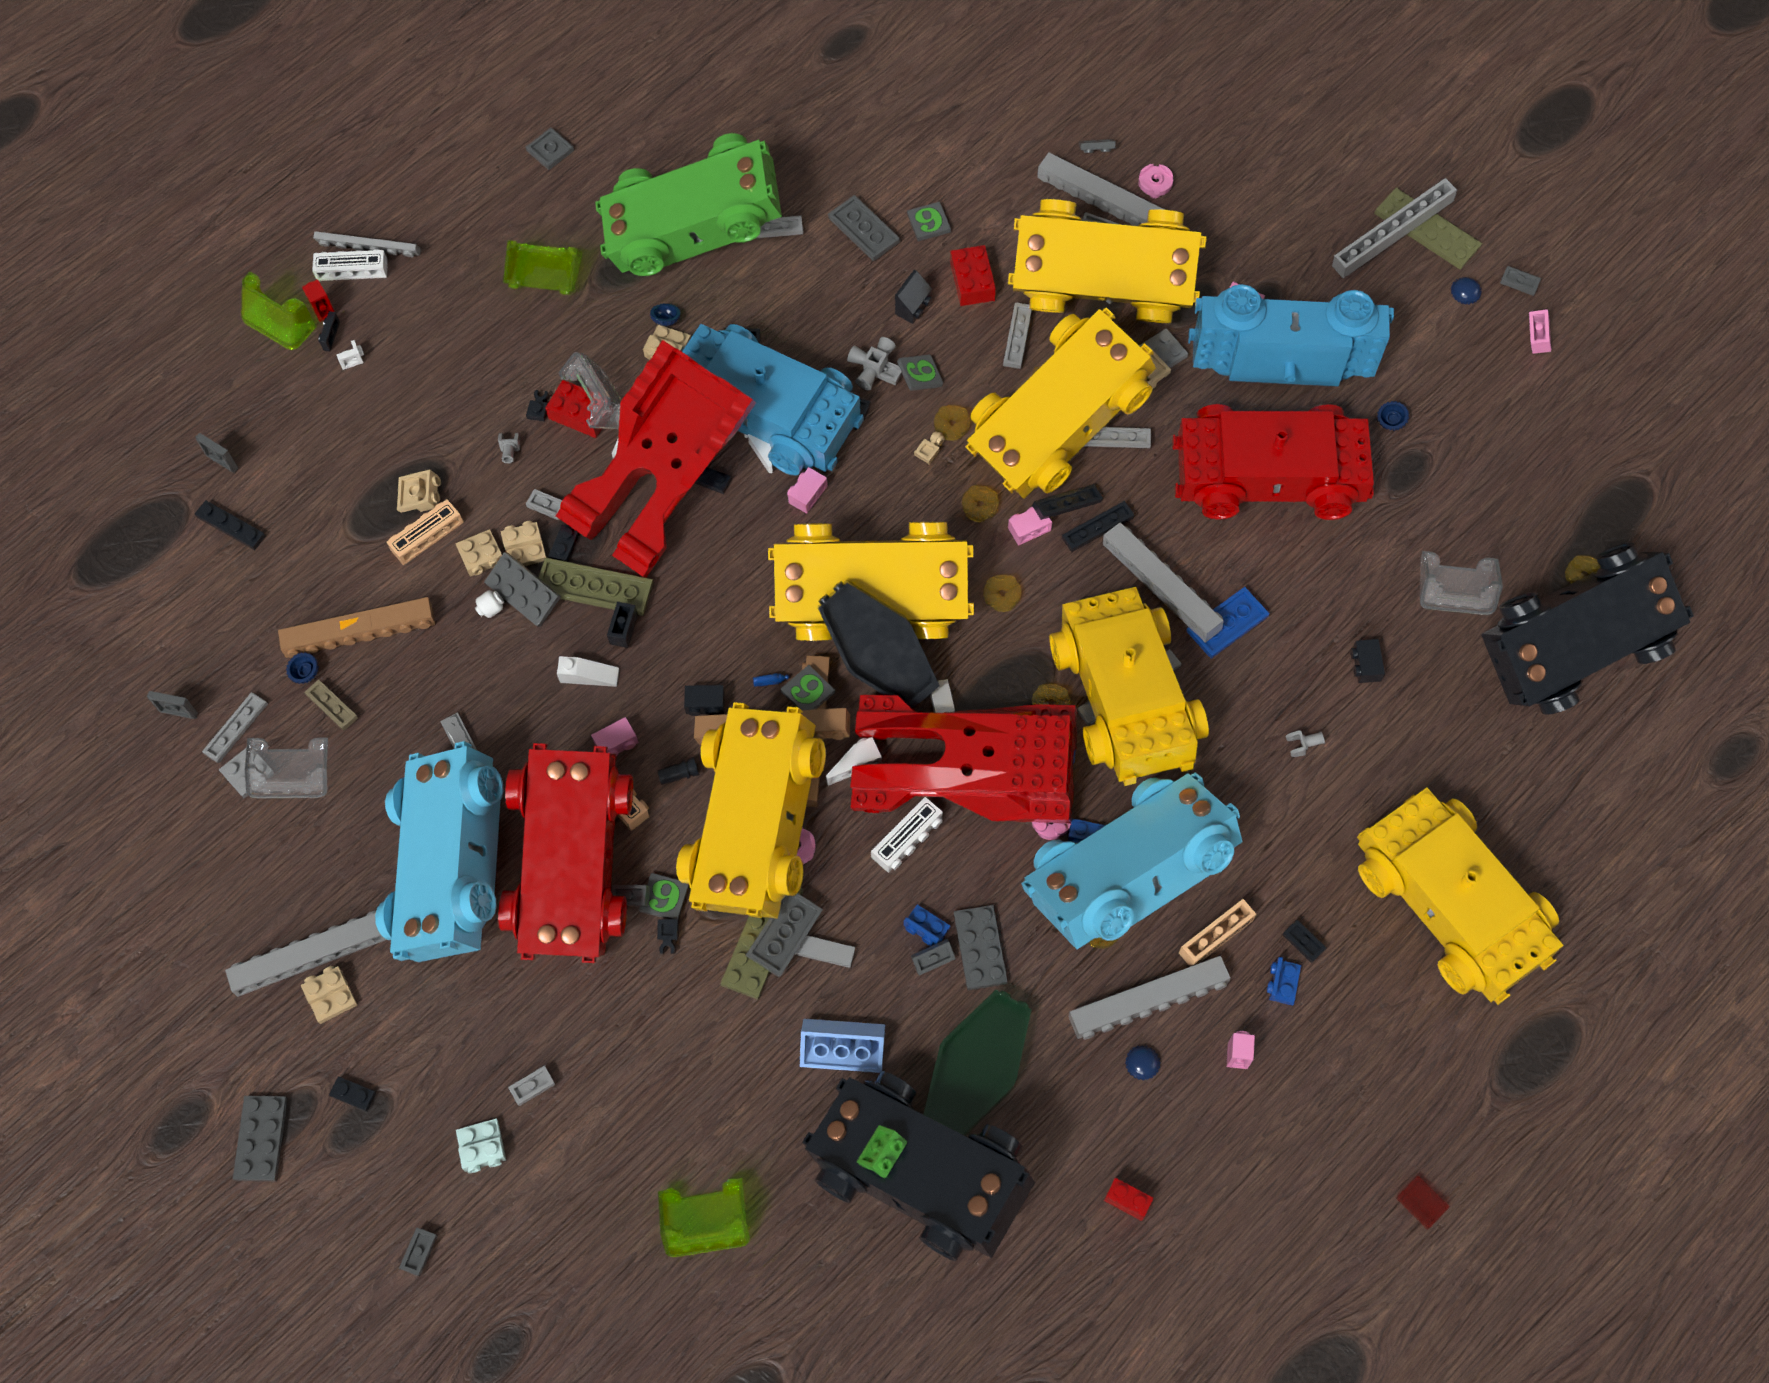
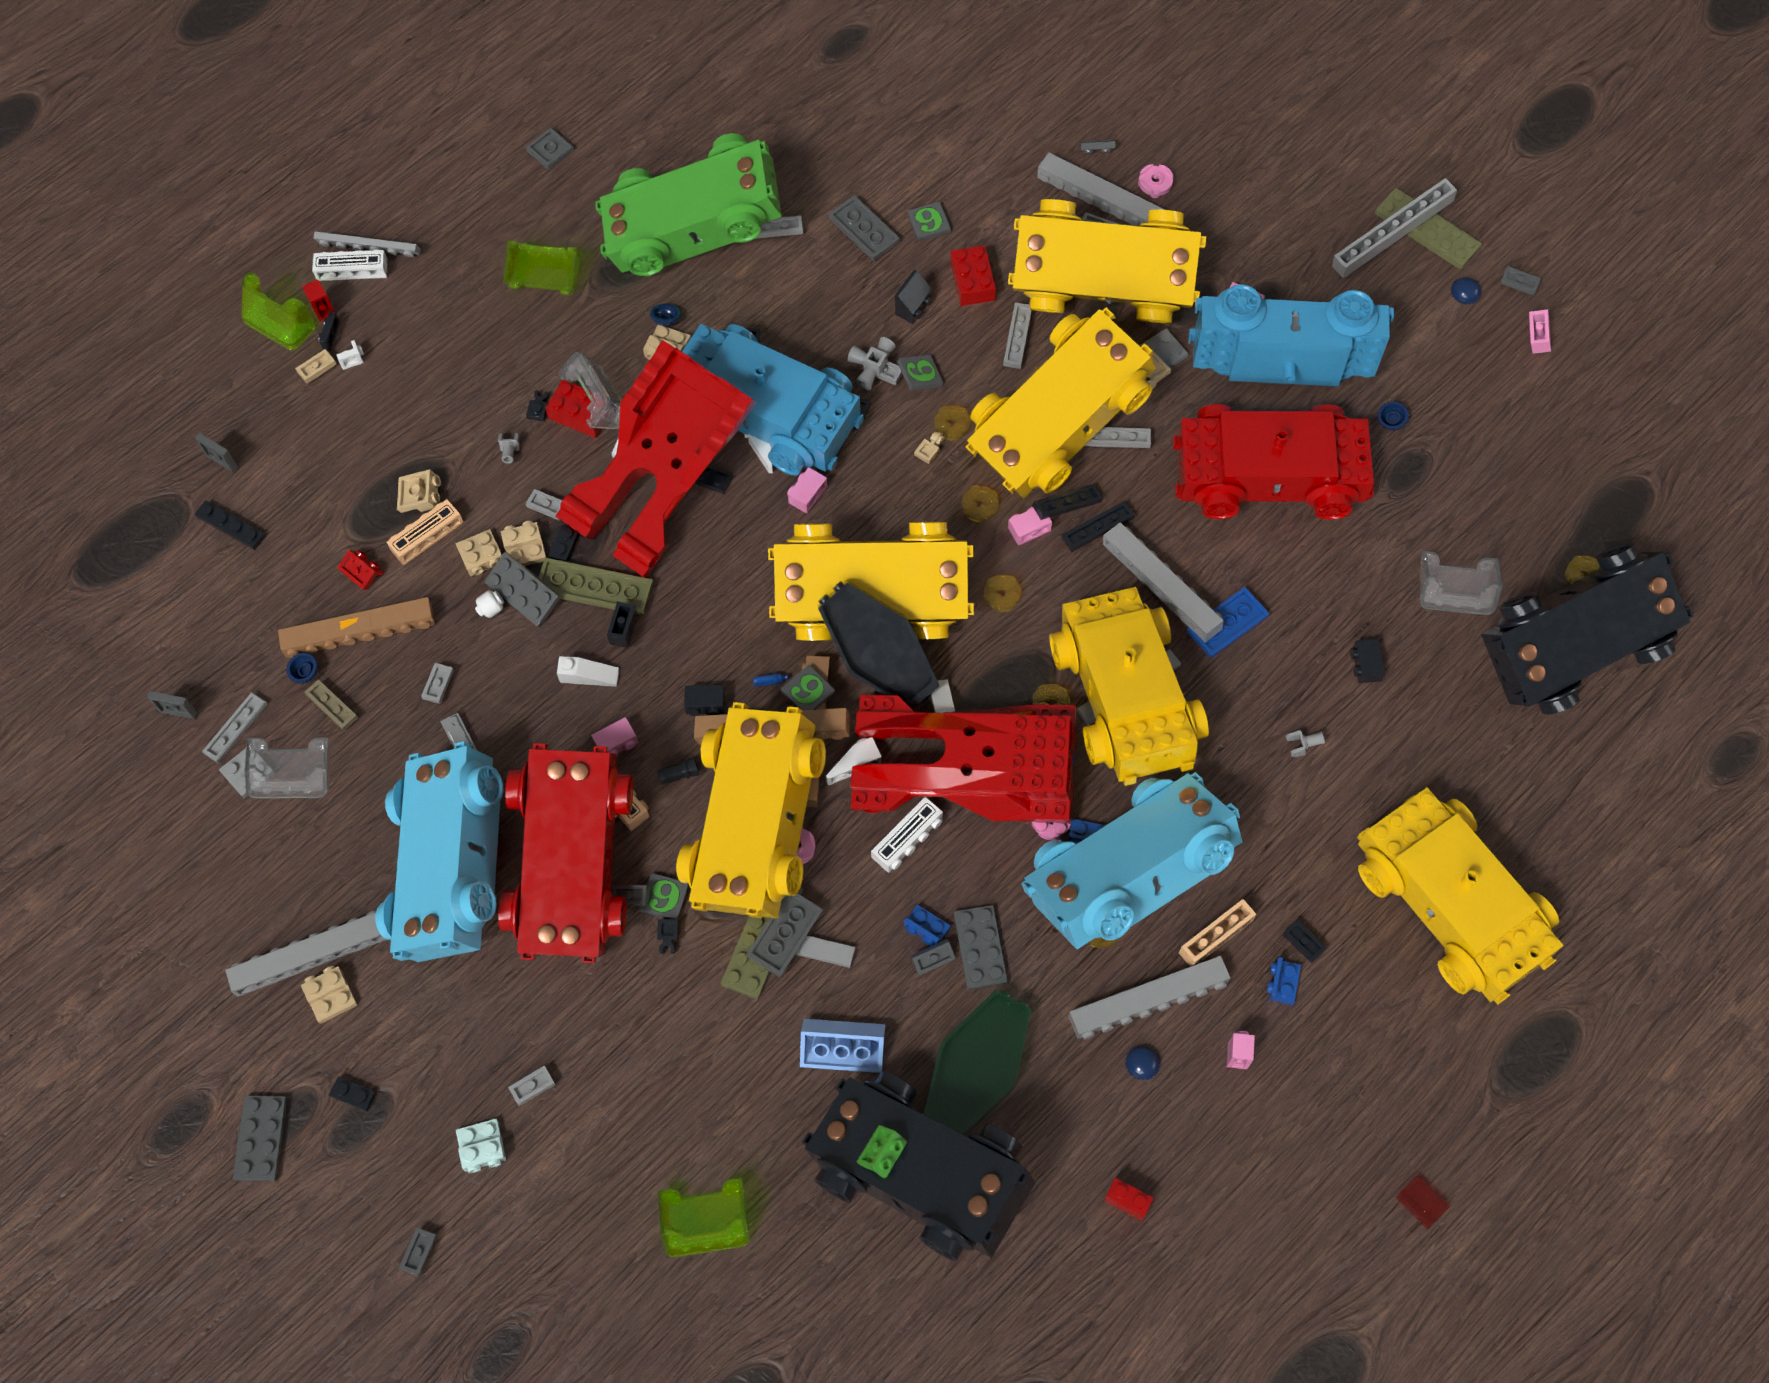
(315, 366): none -> tan plate
(359, 568): none -> red bracket
(437, 683): none -> light grey plate

